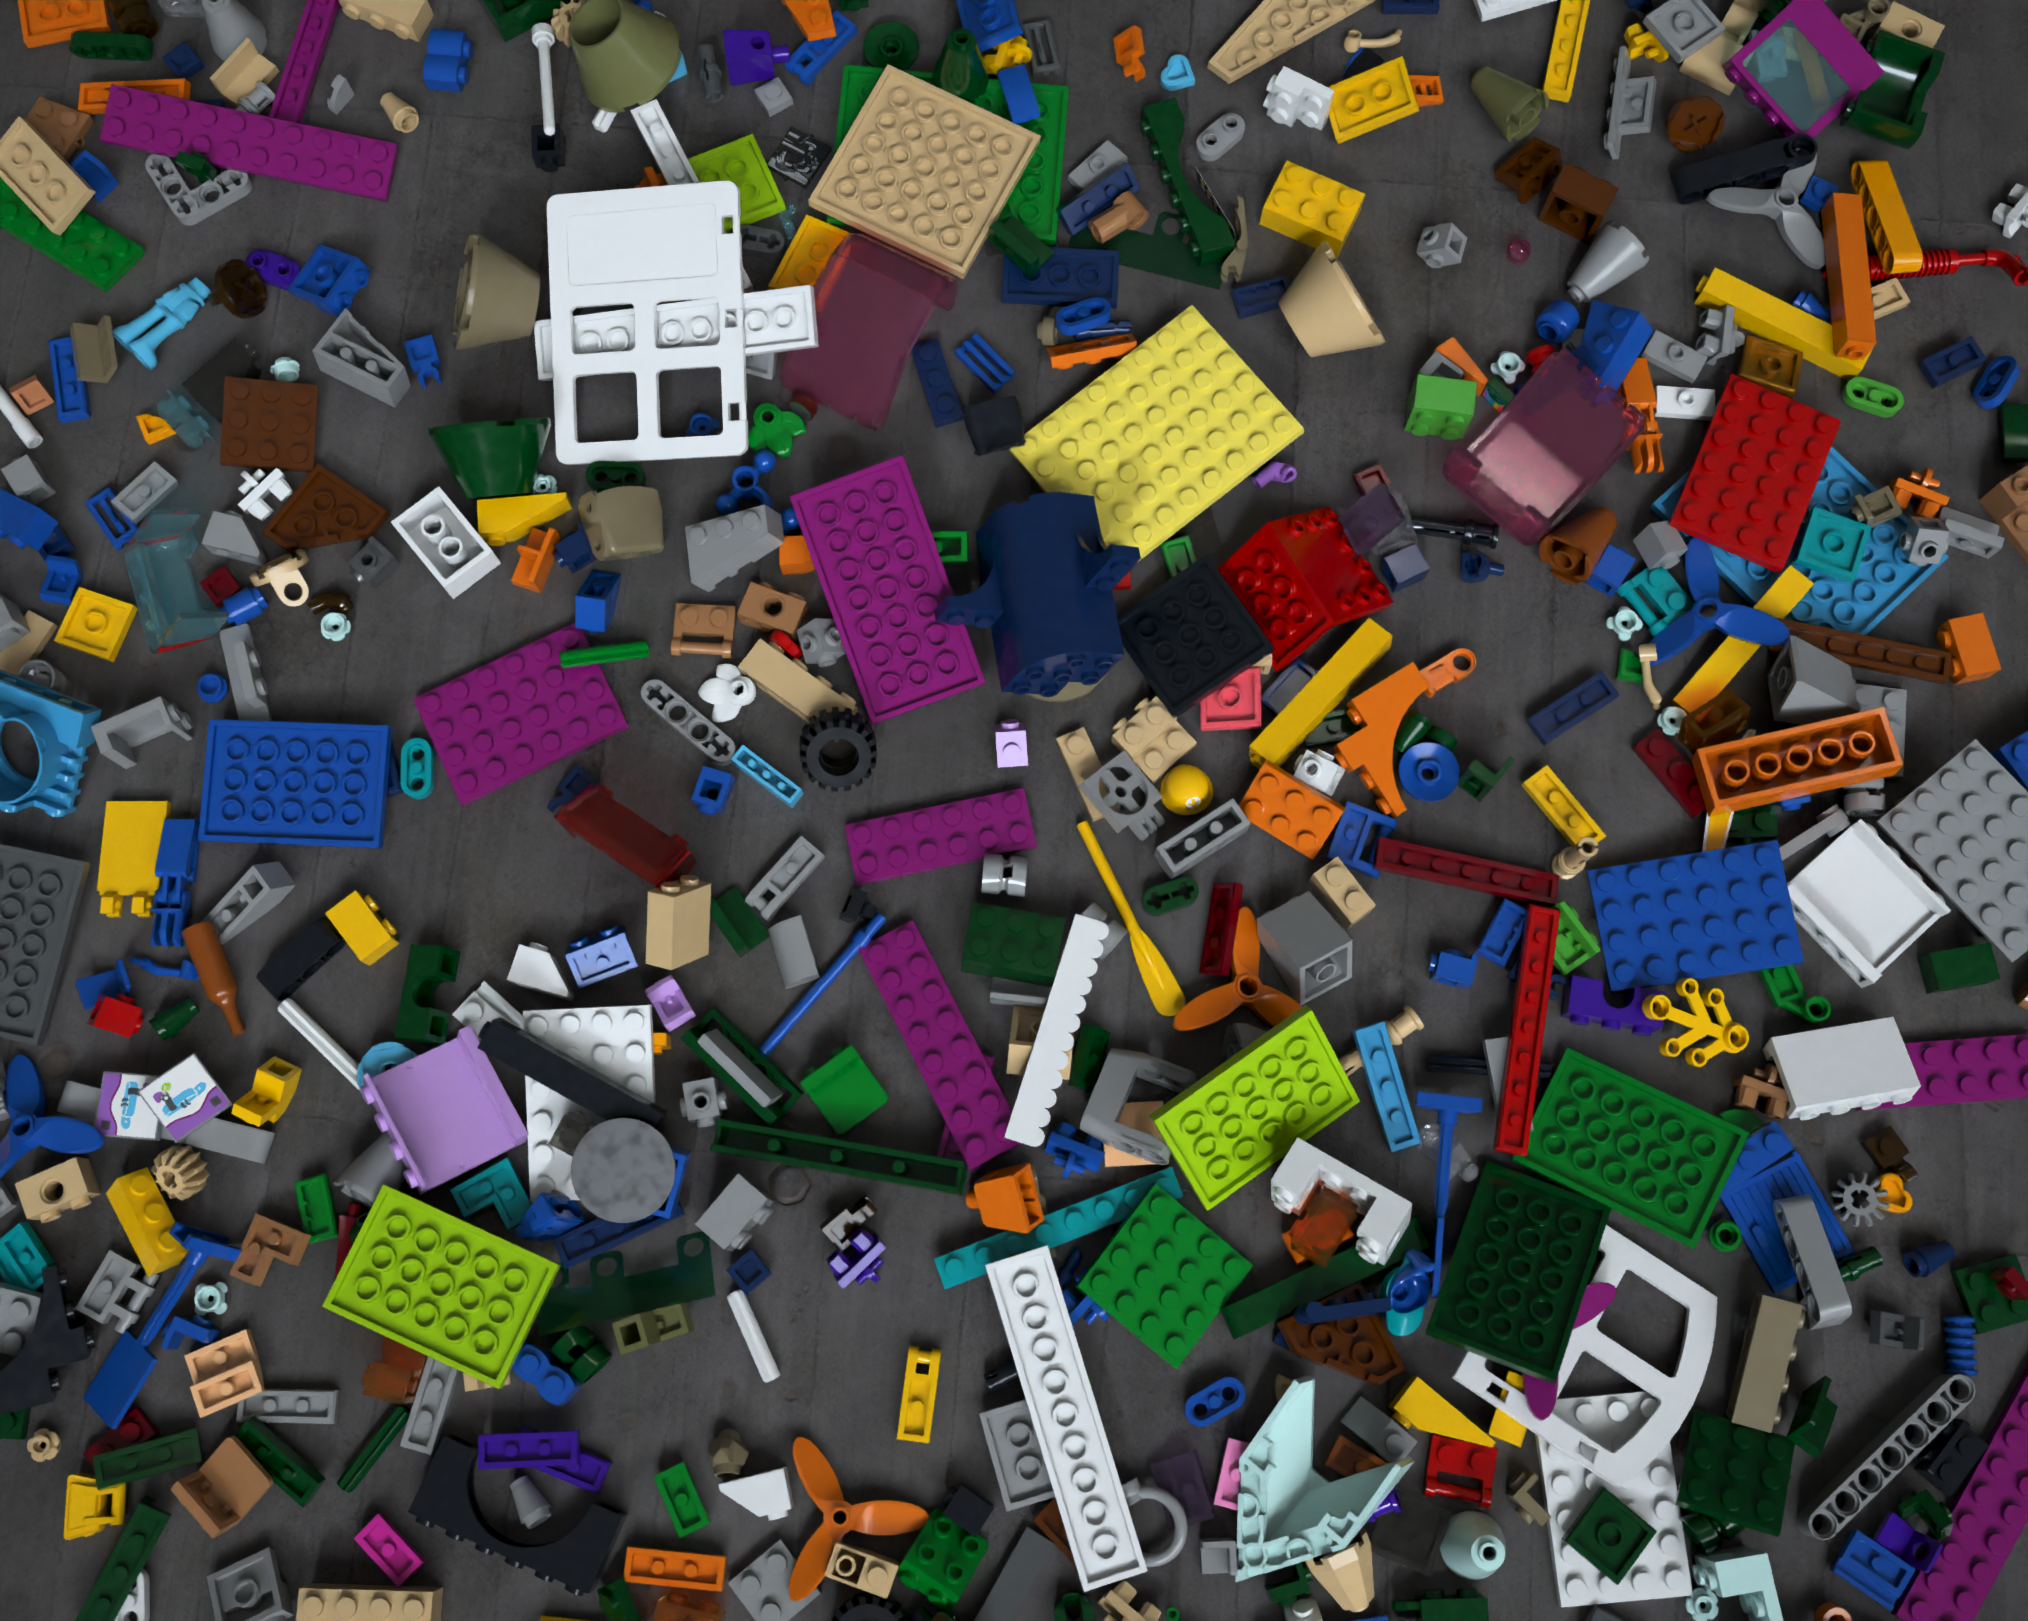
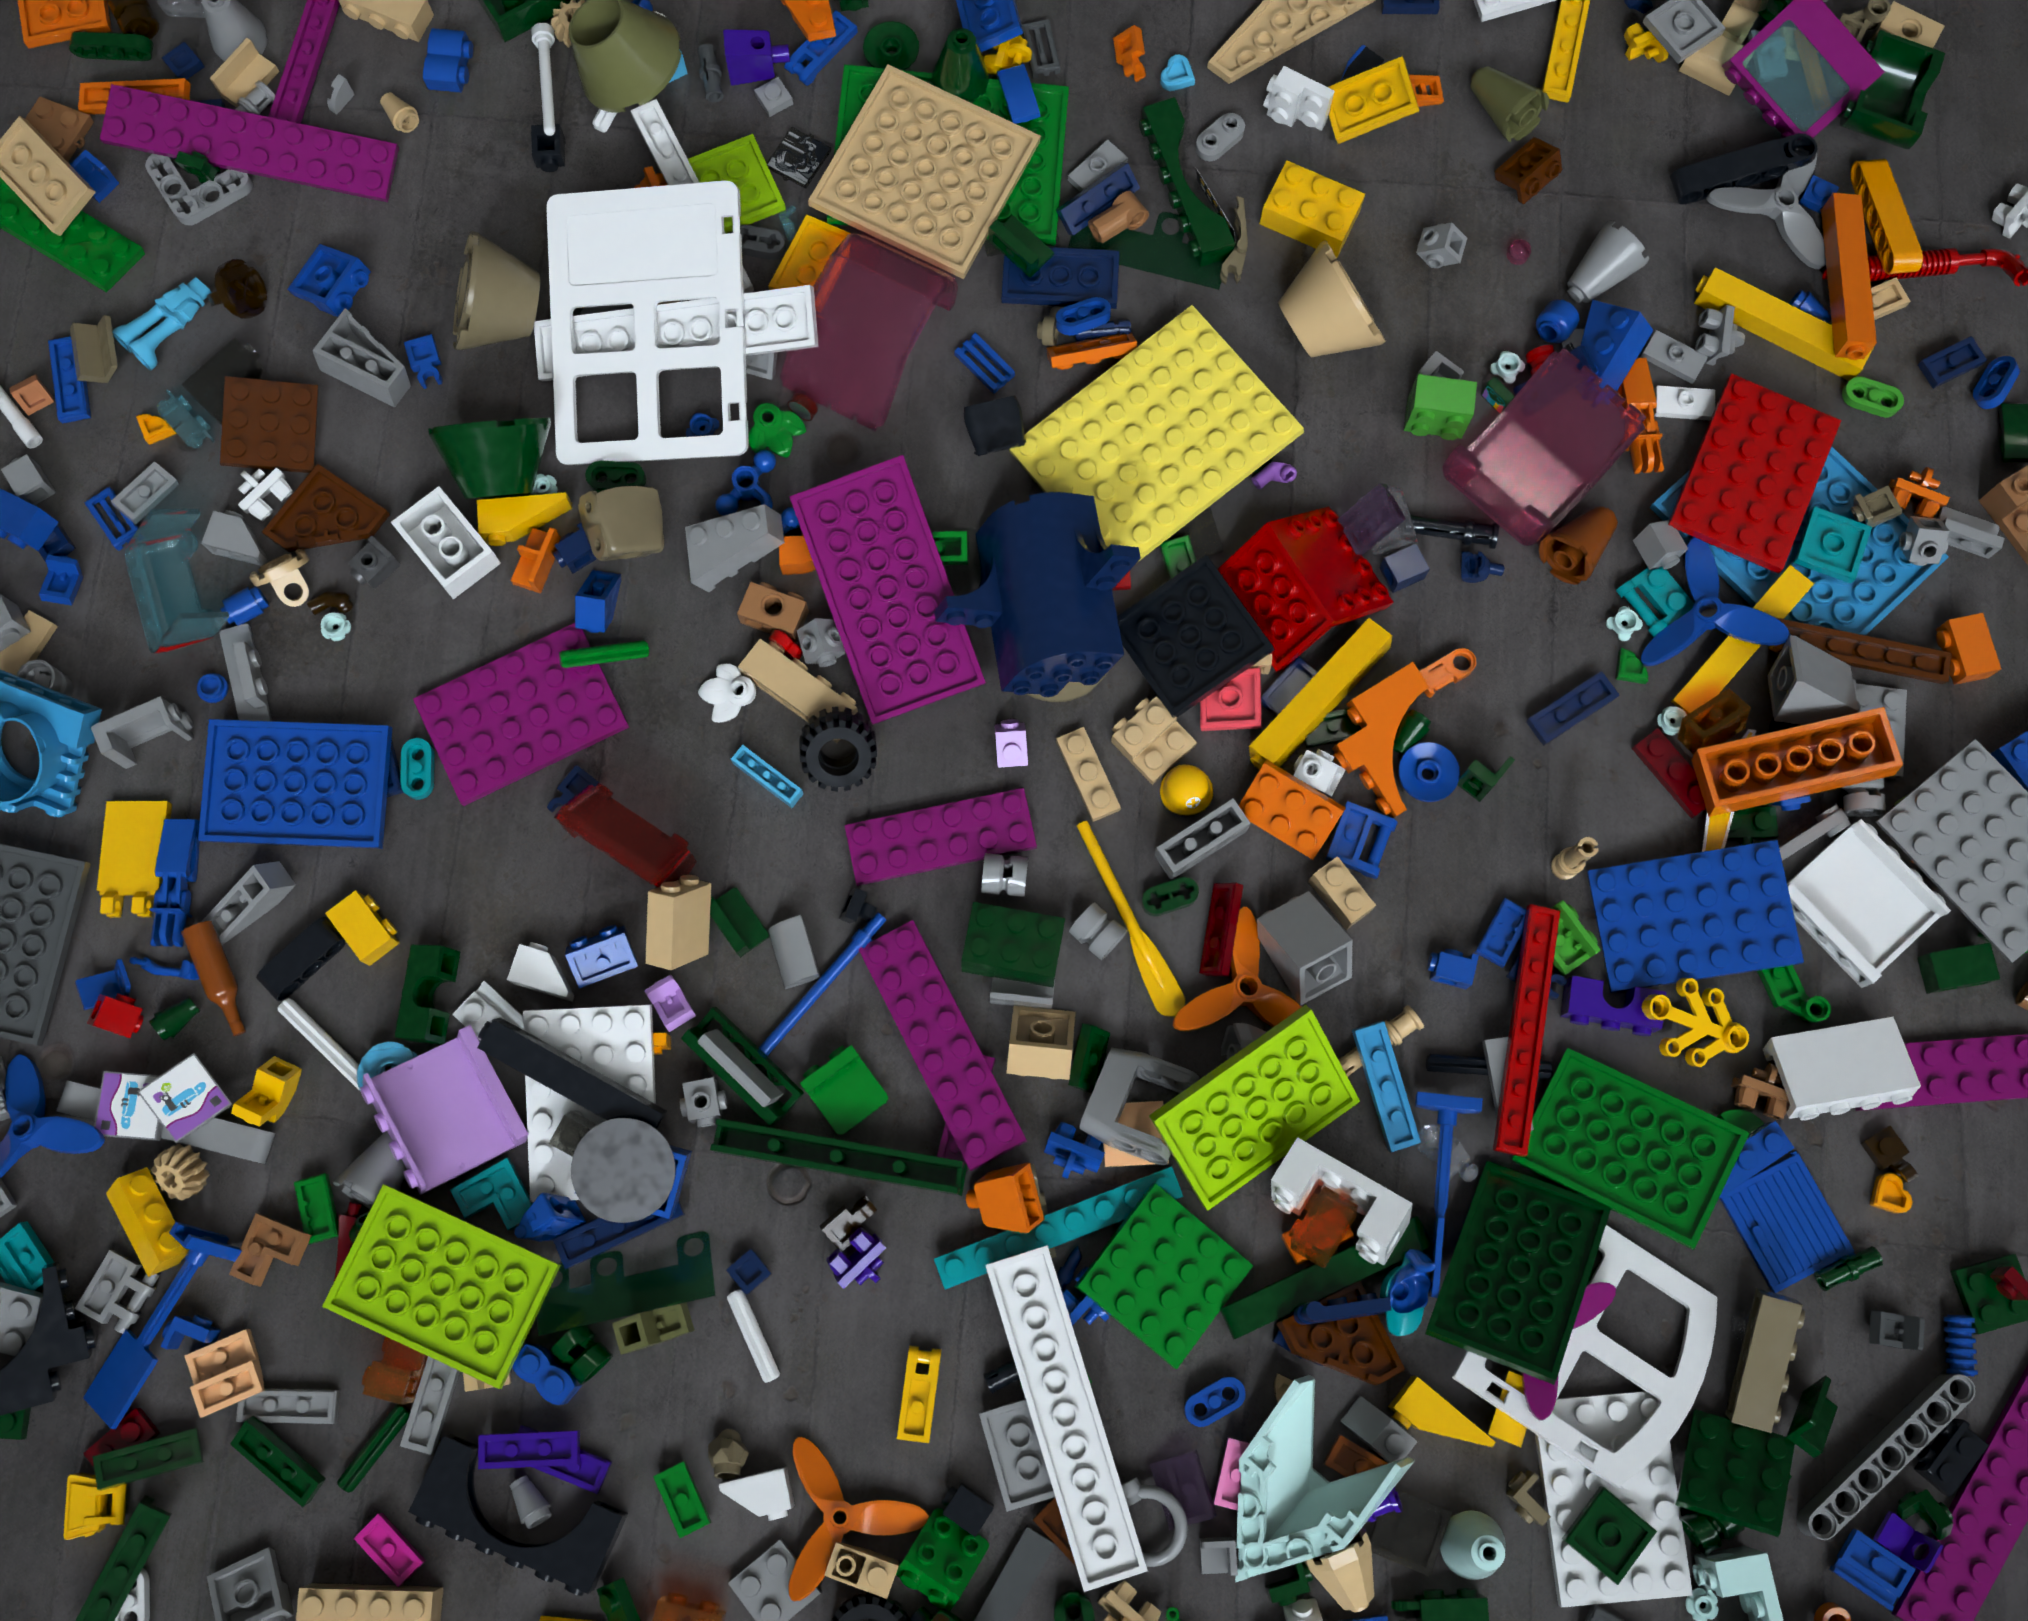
(38, 1191): tan brick -> none
(52, 1441): tan plate -> none
(96, 624): yellow plate -> none
(202, 1295): light aqua plate -> none
(220, 586): dark red plate -> none
(223, 1487): medium nougat bracket -> none
(272, 268): dark purple plate -> none
(285, 369): light aqua plate -> none
(675, 1568): orange plate -> none
(689, 721): light grey beam -> none
(704, 622): medium nougat plate -> none
(710, 781): blue brick -> none
(735, 1214): light grey brick -> none
(785, 877): light grey plate -> none
(936, 383): dark blue plate -> none
(1053, 1034): white sticker -> none
(1140, 820): light grey piece -> none
(1259, 296): dark blue plate -> none
(1354, 42): tan piece -> none
(1370, 478): dark red tile -> none
(1441, 737): dark green tile -> none
(1455, 353): orange slope -> none
(1460, 1459): red plate -> none
(1466, 872): dark red plate -> none
(1561, 807): yellow plate -> none
(1577, 203): reddish brown brick -> none
(1611, 570): blue brick -> none
(1631, 104): light grey bracket -> none
(1648, 653): tan piece -> none
(1694, 122): reddish brown tile -> none
(1734, 1235): green plate -> none
(1770, 365): pearl gold tile -> none
(1813, 1261): light grey beam -> none
(1848, 1200): light grey gear -> none
(1927, 1258): dark blue cone -> none

